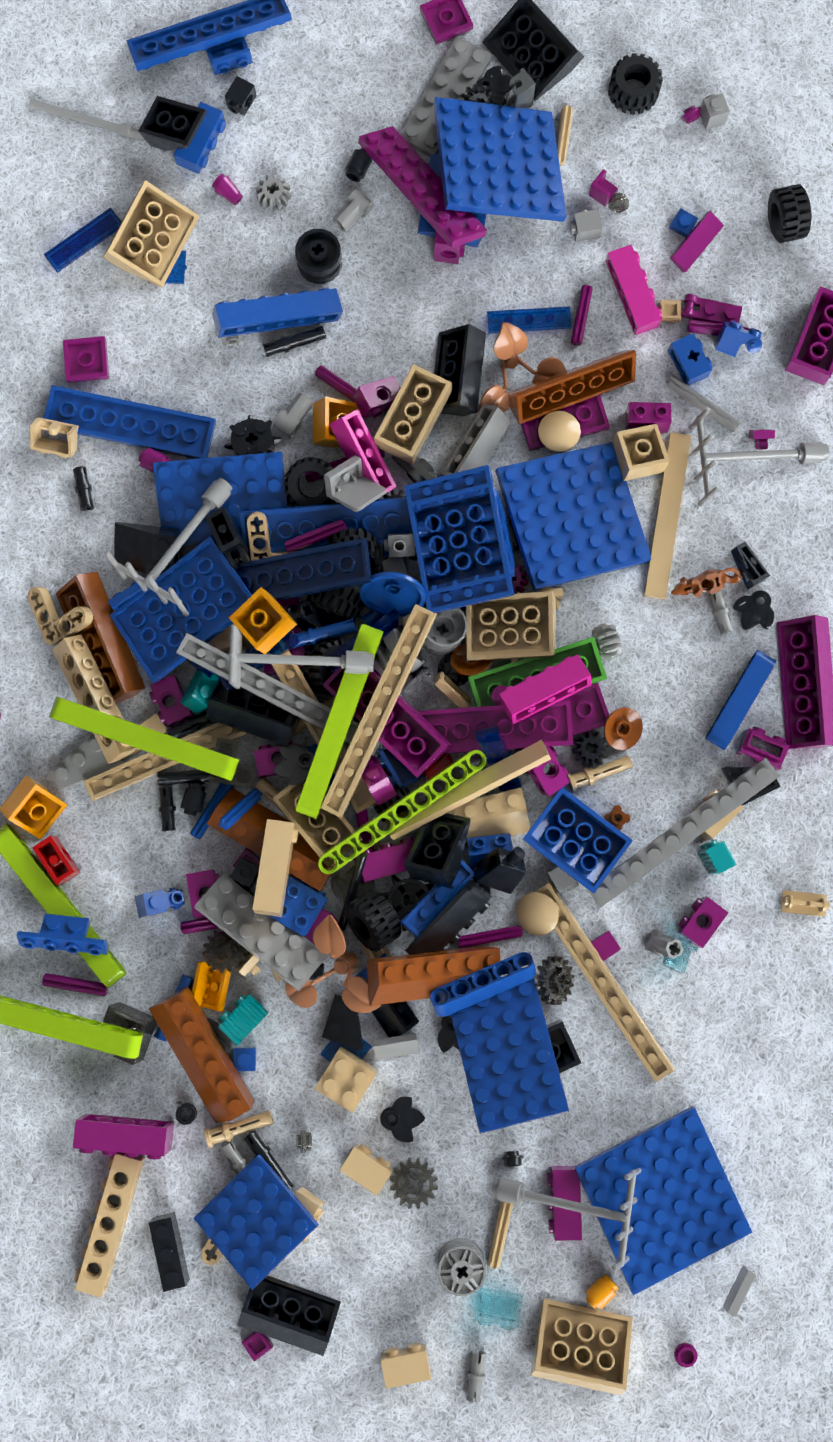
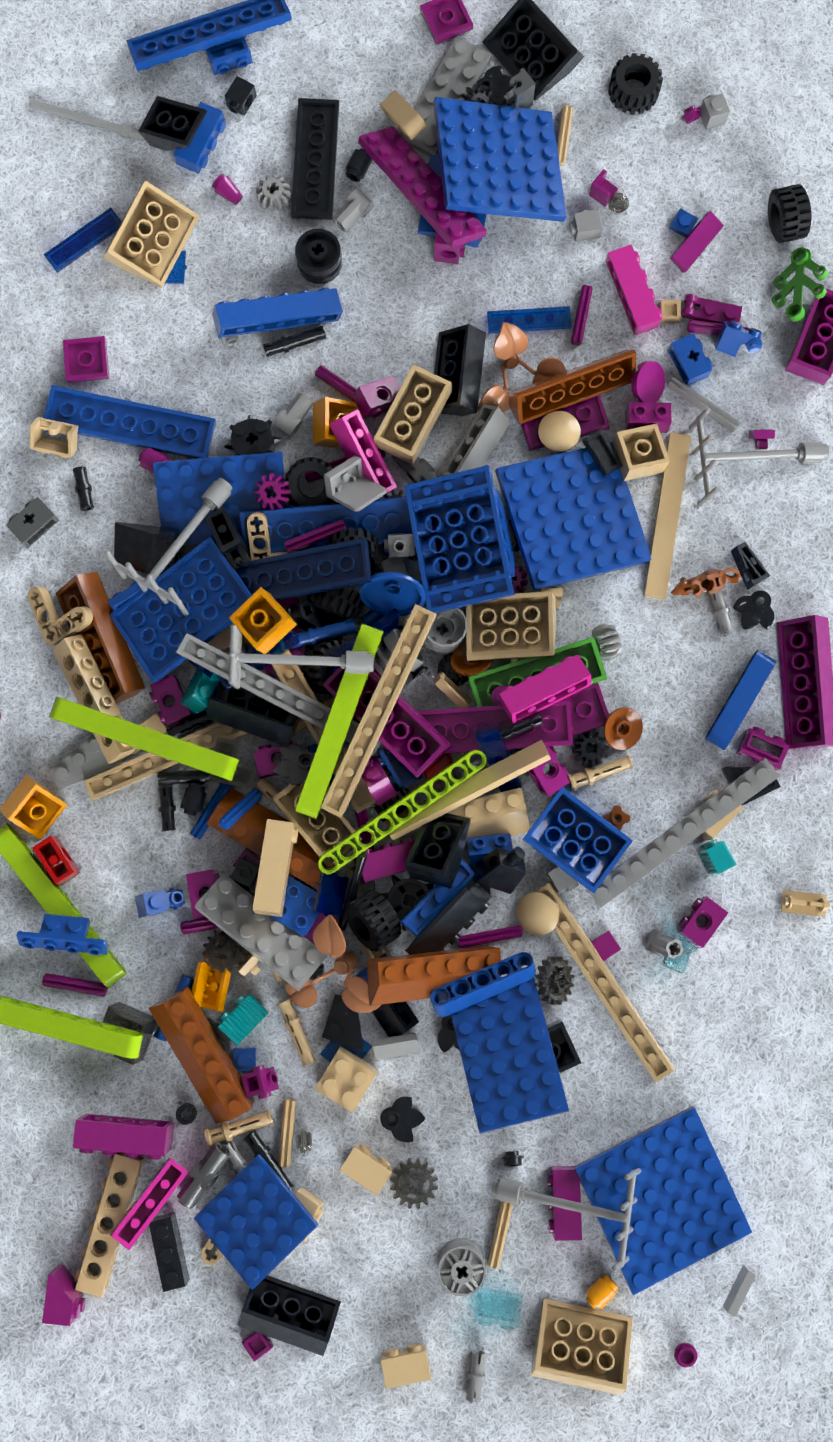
(42, 518): none -> dark grey brick
(61, 1299): none -> magenta slope
(148, 1203): none -> dark pink brick
(203, 1175): none -> dark grey piece
(260, 1082): none -> magenta brick
(279, 489): none -> magenta gear
(286, 1133): none -> tan axle
(295, 1028): none -> tan pin
(315, 159): none -> black plate
(330, 894): none -> clear blue piece
(403, 115): none -> tan beam
(521, 726): none -> black axle
(602, 453): none -> black tile
(648, 382): none -> magenta tile
(800, 259): none -> bright green plant

